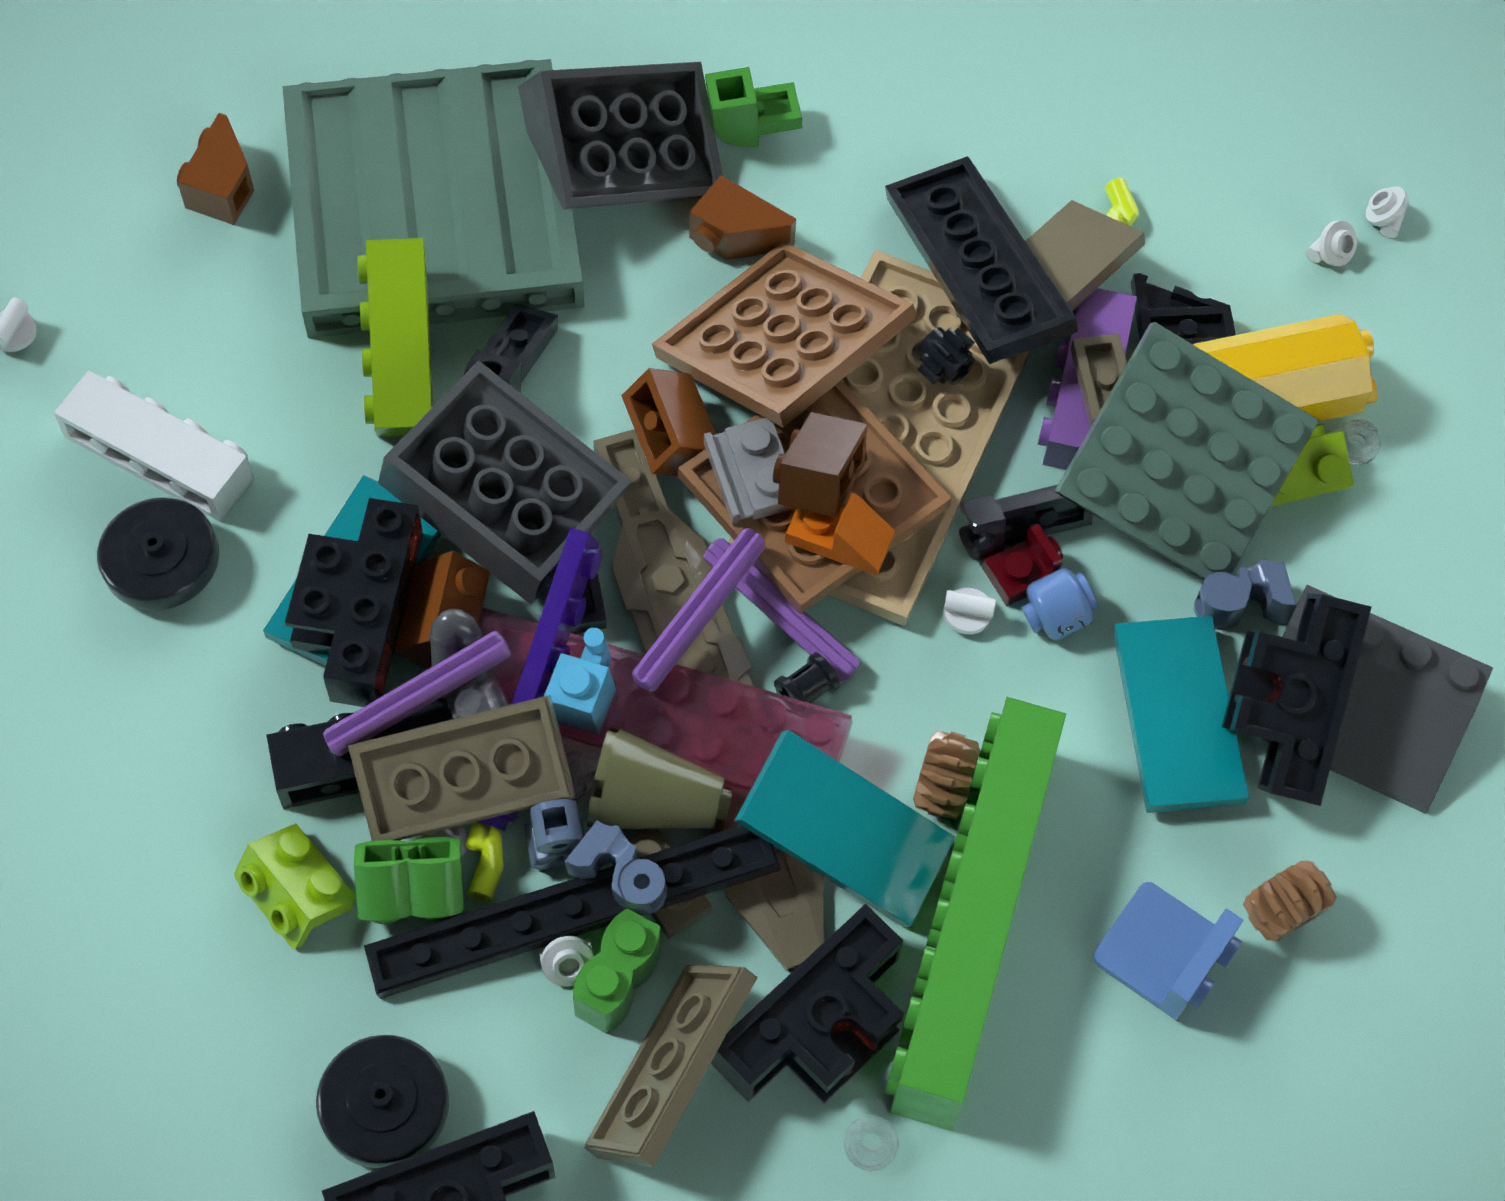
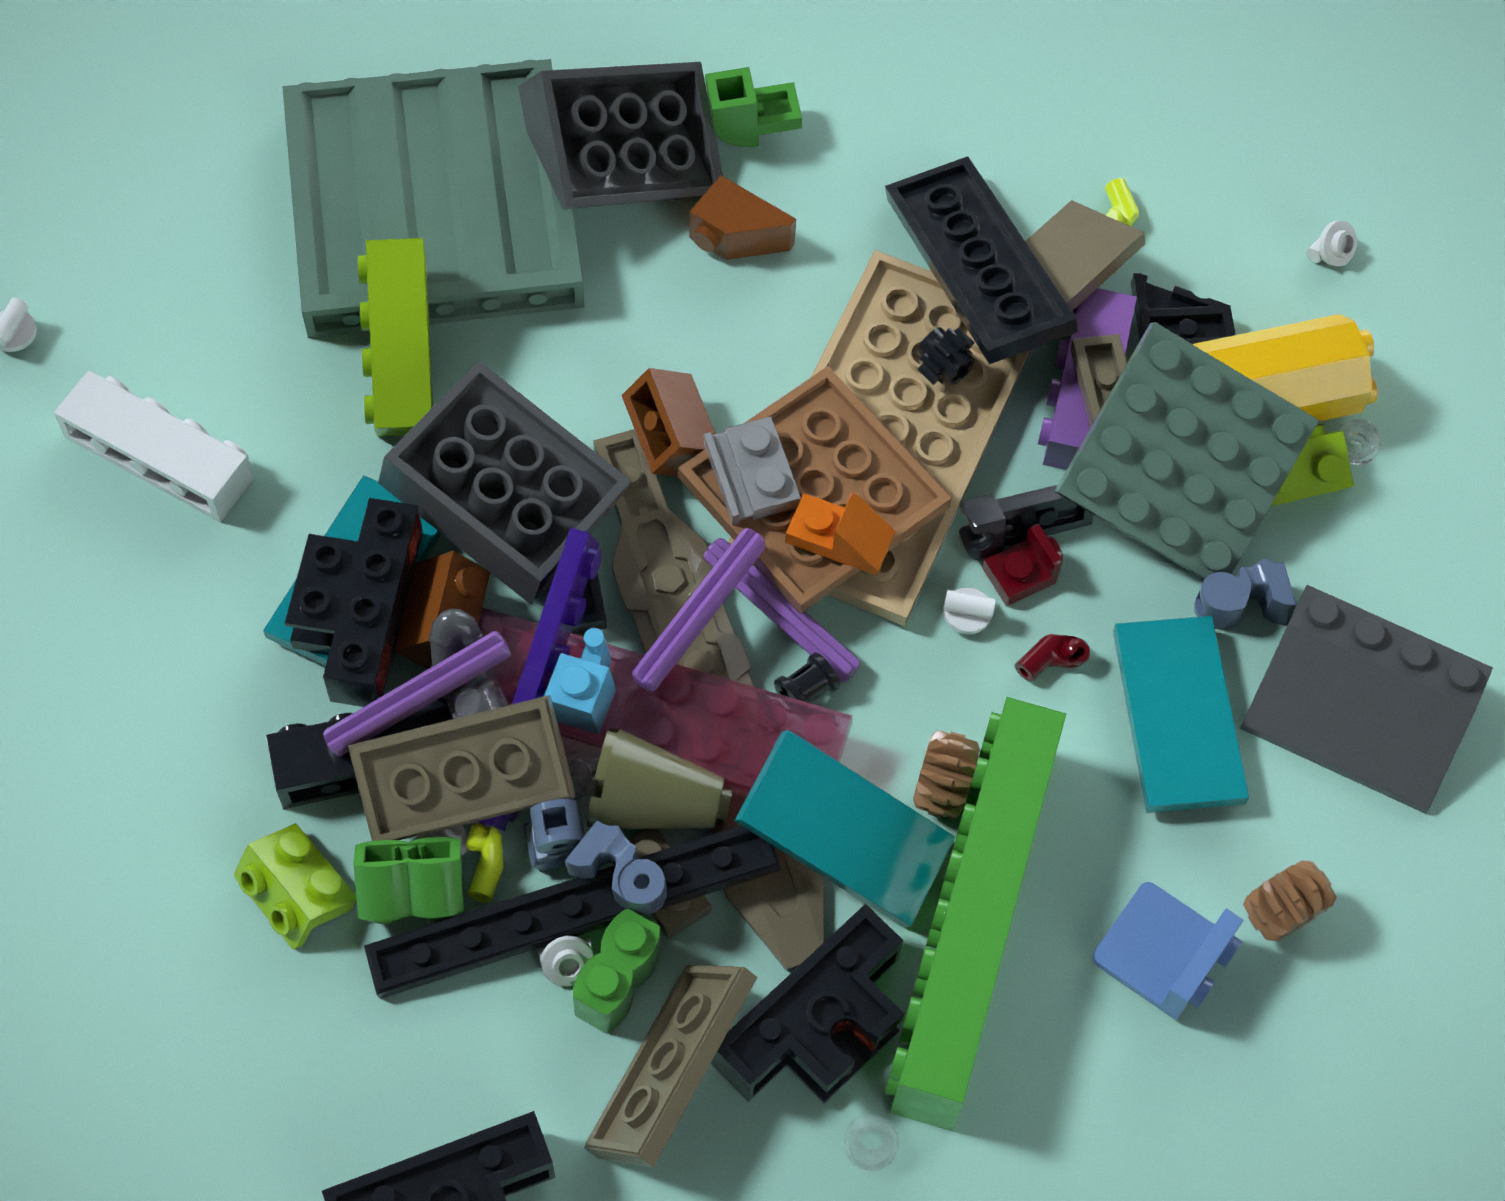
(158, 553): black wheel -> none
(217, 175): dark orange slope -> none
(382, 1101): black wheel -> none
(517, 344): black plate -> none
(784, 332): medium nougat plate -> none
(821, 464): reddish brown brick -> none
(1053, 652): none -> dark red arm
(1060, 604): medium blue head -> none
(1299, 694): black piece -> none
(1387, 210): white plate -> none

